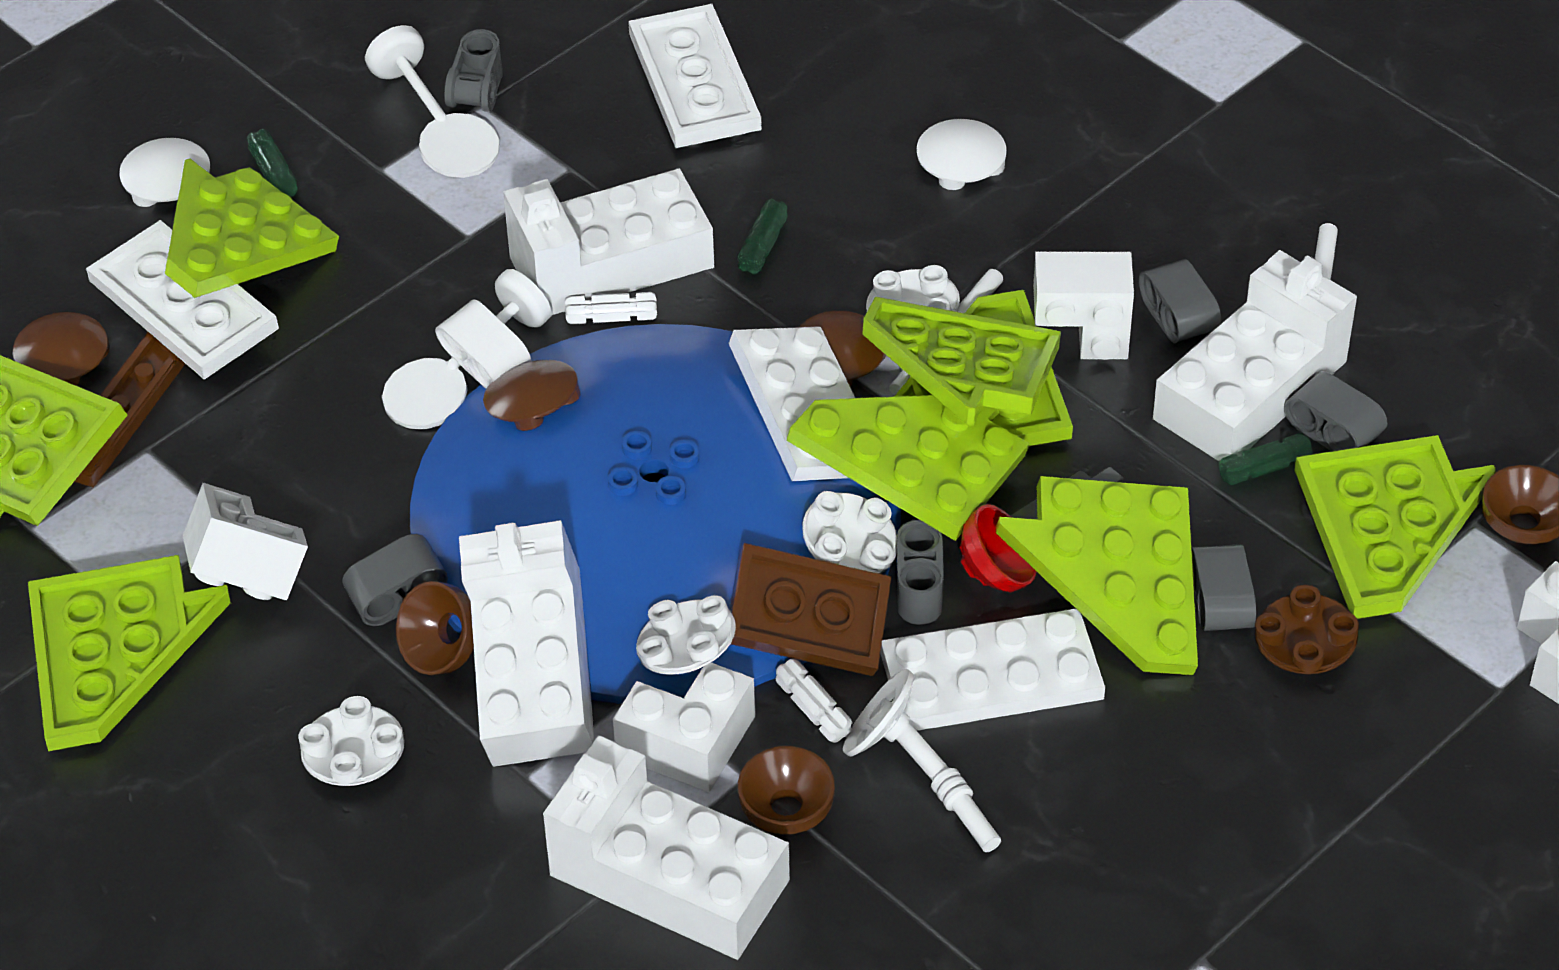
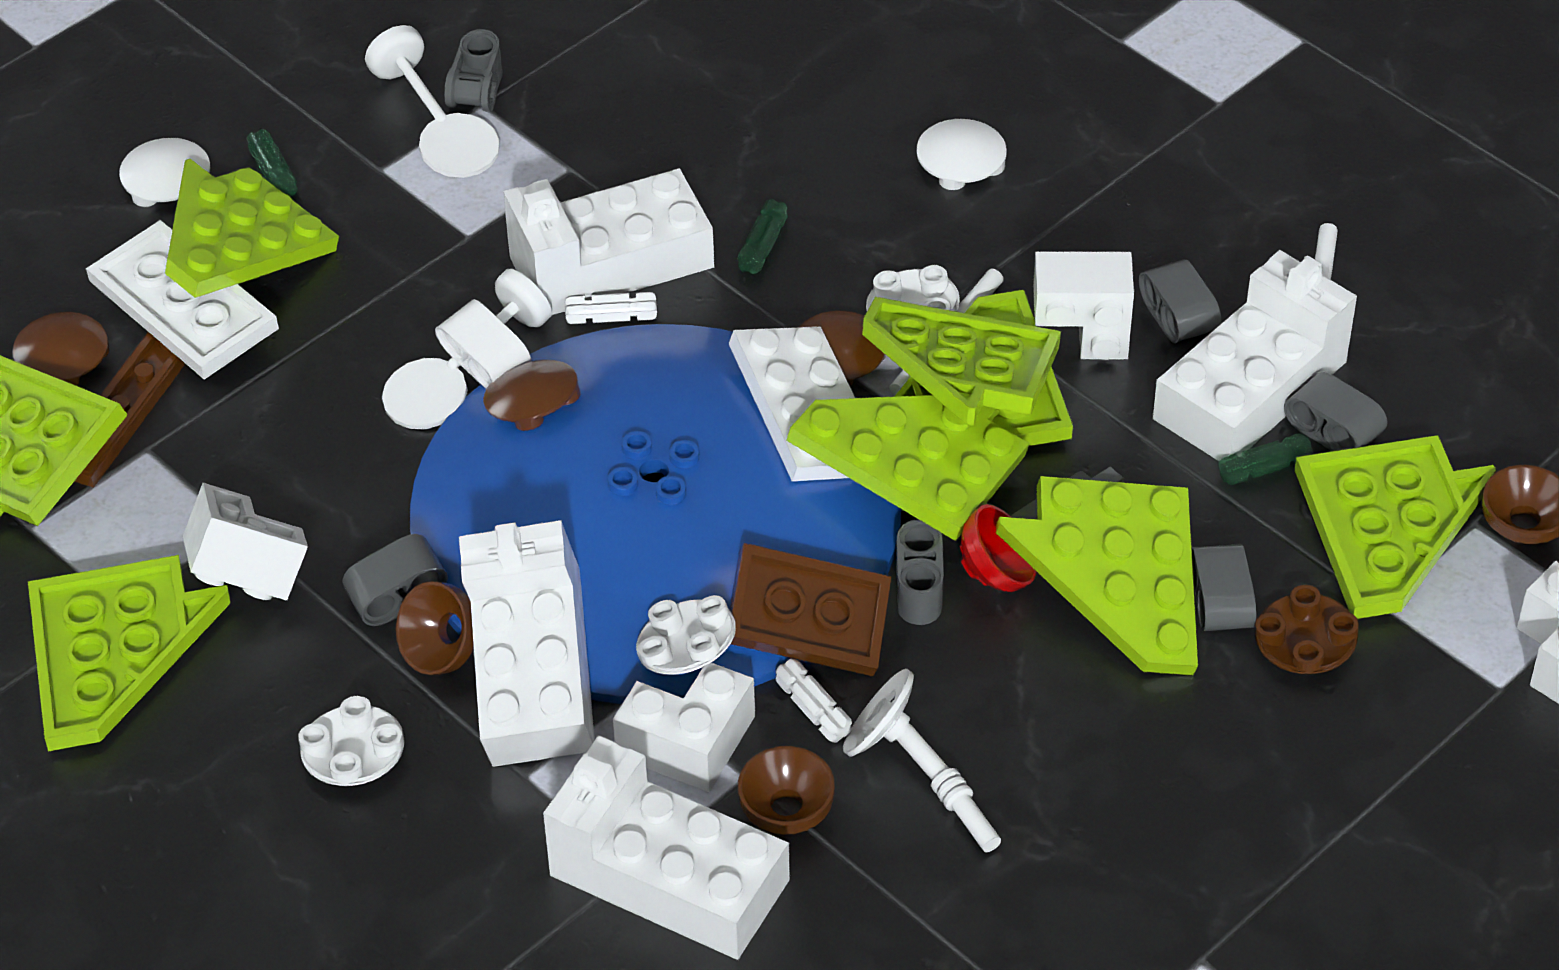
(694, 76): white plate -> none
(851, 531): white dish -> none
(996, 669): white plate -> none

